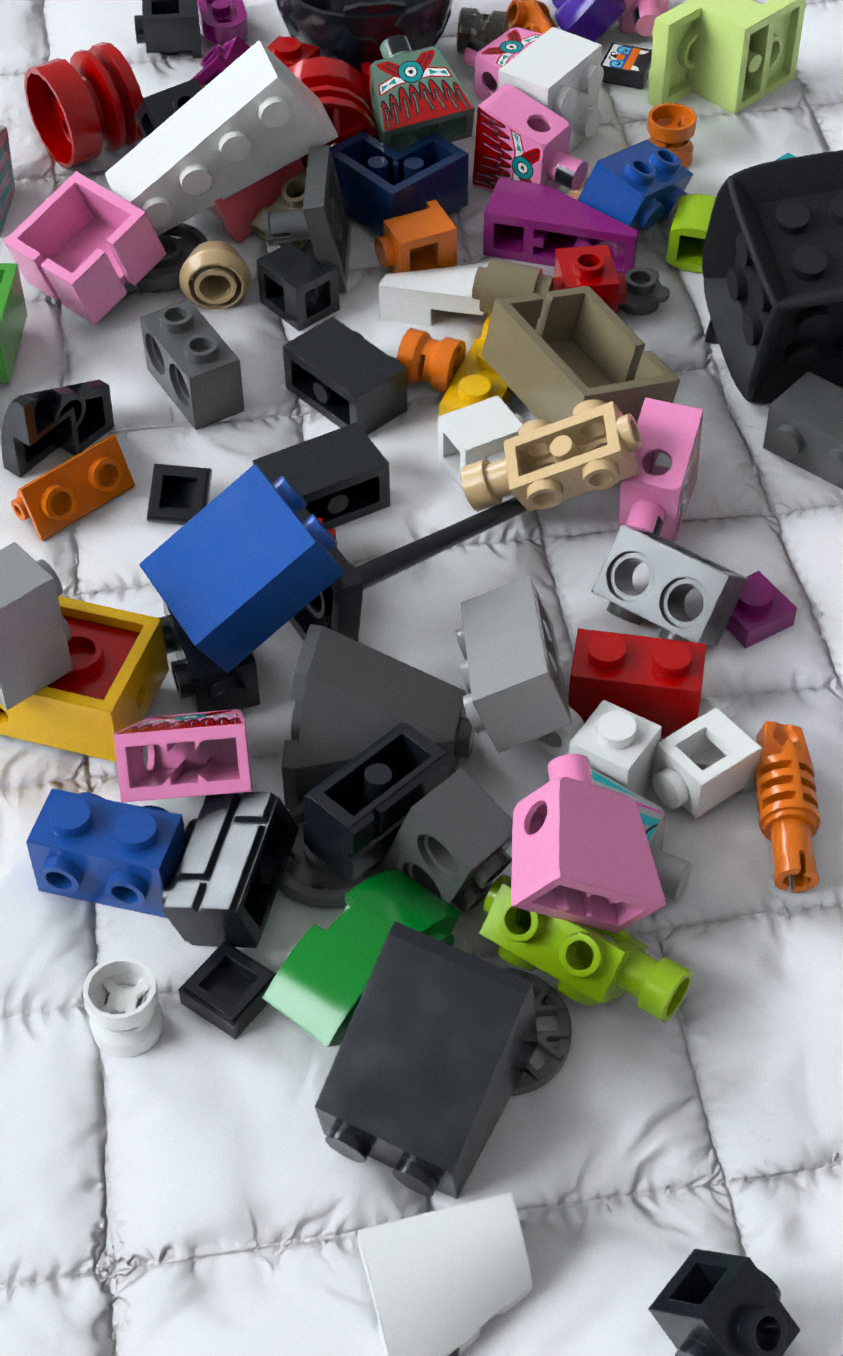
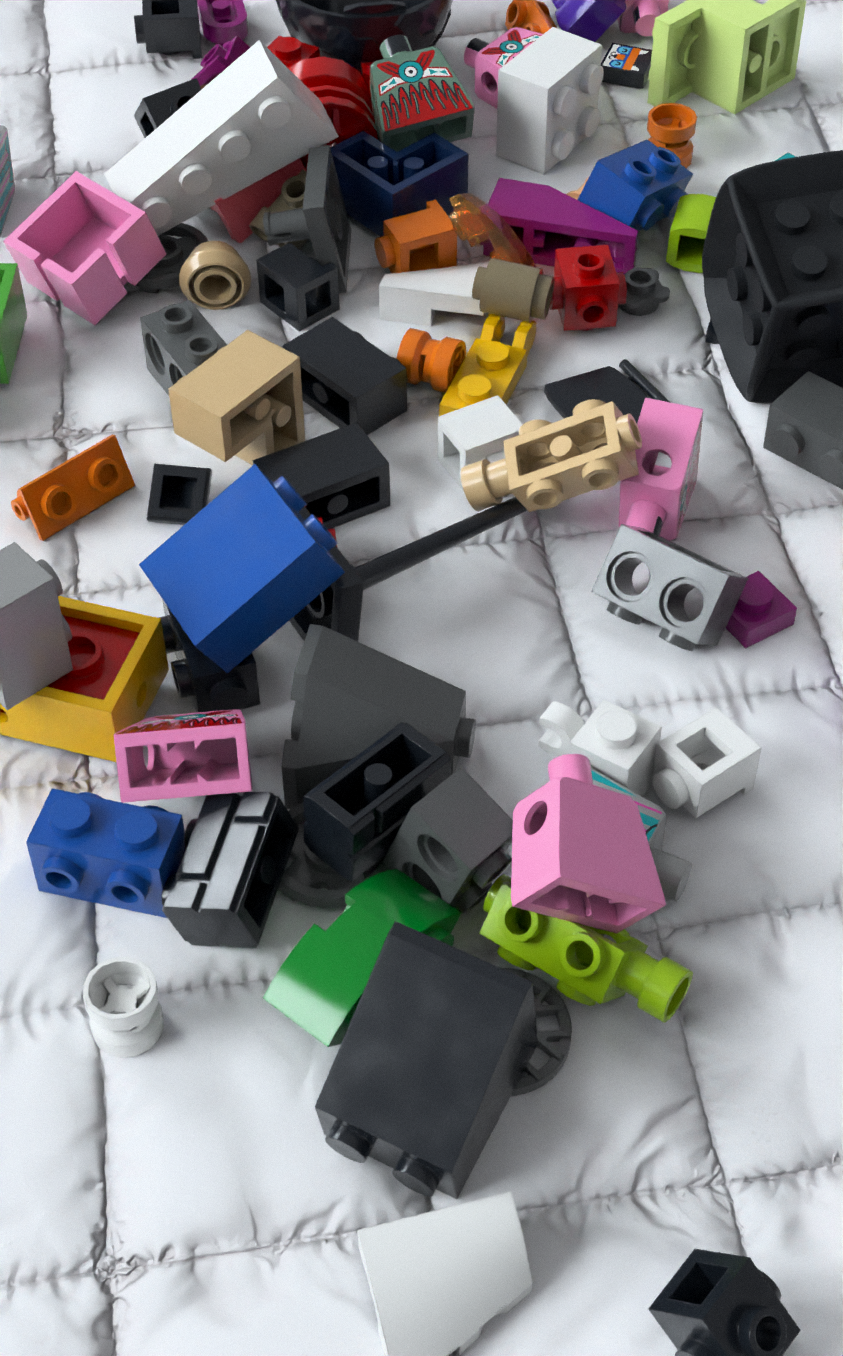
(52, 419): black slope -> none
(84, 104): red wheel -> none
(227, 989): black tile -> none
(241, 400): none -> tan brick
(479, 25): clear smoke wheel -> none
(480, 224): none -> clear orange slope
(511, 666): light grey brick -> none
(523, 143): bright pink torso -> none
(574, 356): dark tan piece -> none
(640, 674): red brick -> none
(787, 804): orange hinge -> none

